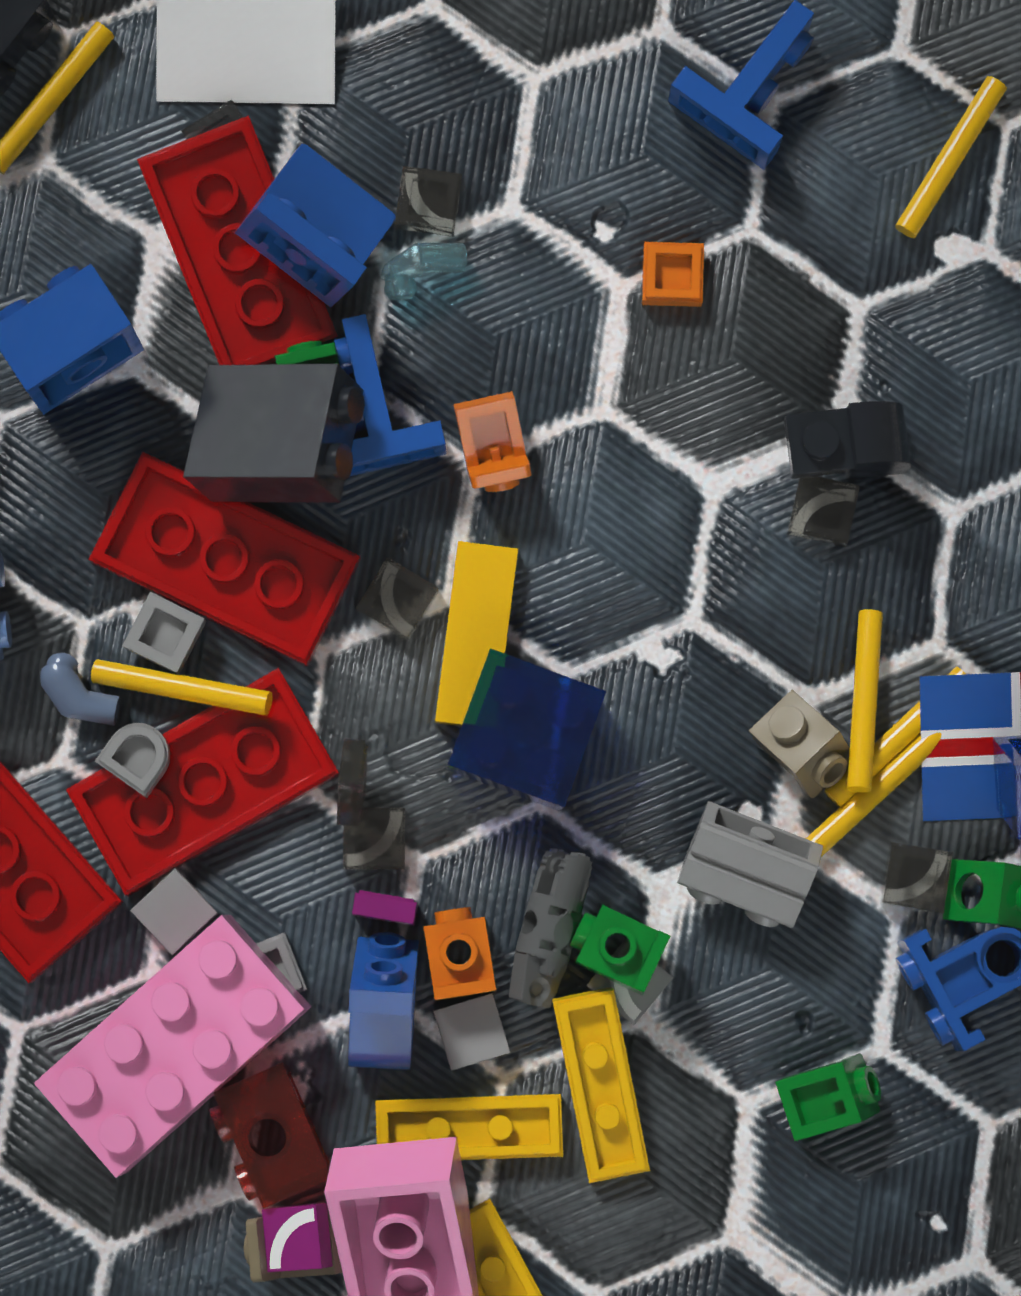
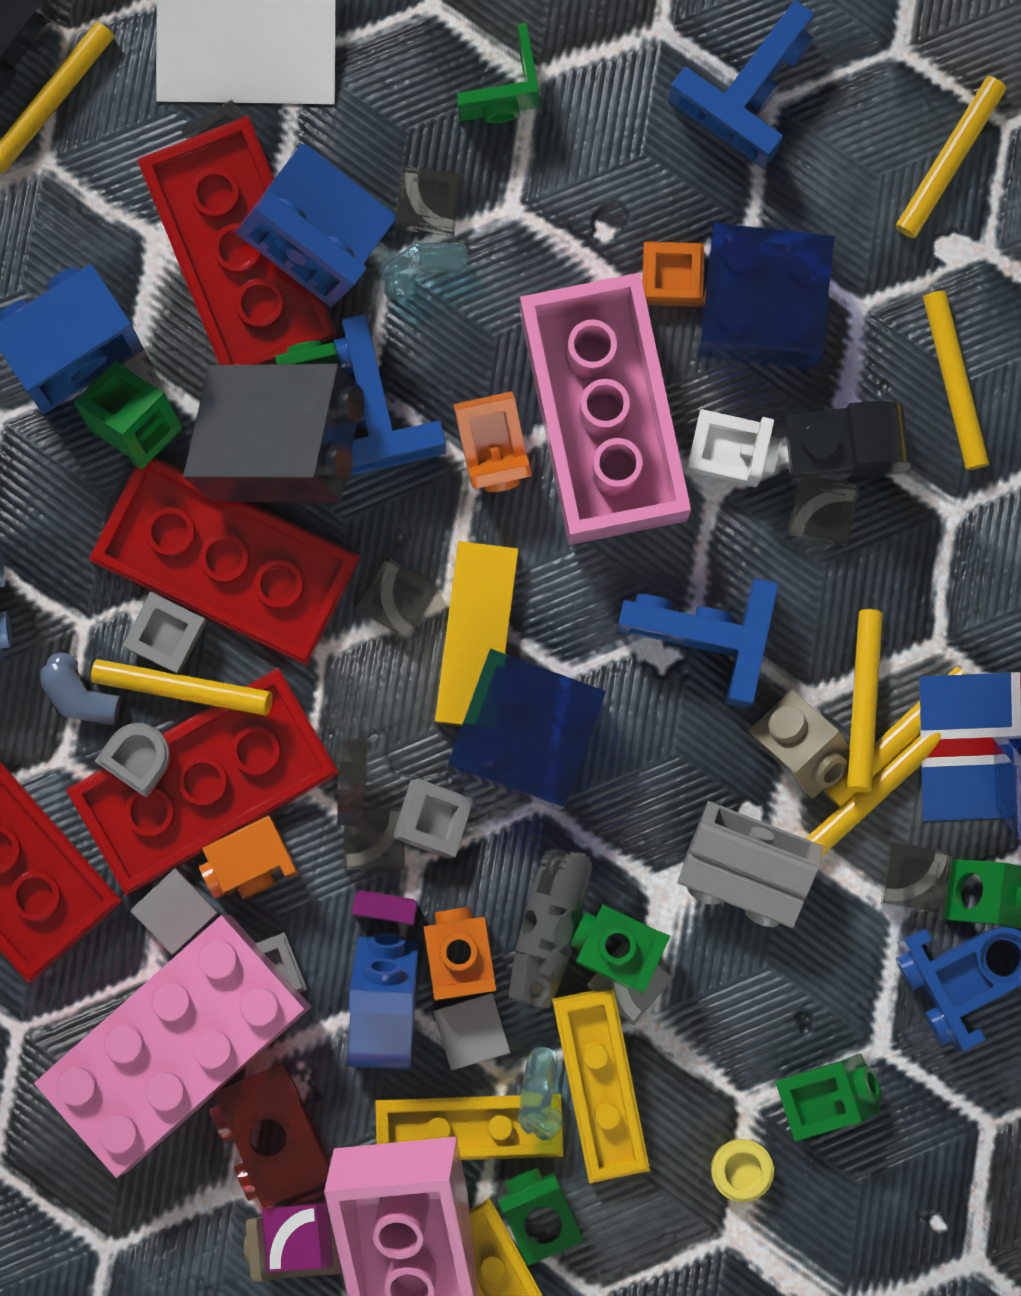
(129, 414): none -> green brick
(247, 860): none -> orange brick
(432, 818): none -> light grey tile
(506, 101): none -> green bracket
(533, 1191): none -> green bracket
(536, 1095): none -> clear light blue arm
(604, 409): none -> bright pink brick
(710, 631): none -> blue bracket
(733, 448): none -> white bracket
(742, 1170): none -> light yellow tile
(765, 296): none -> clear blue brick
(955, 380): none -> yellow bar

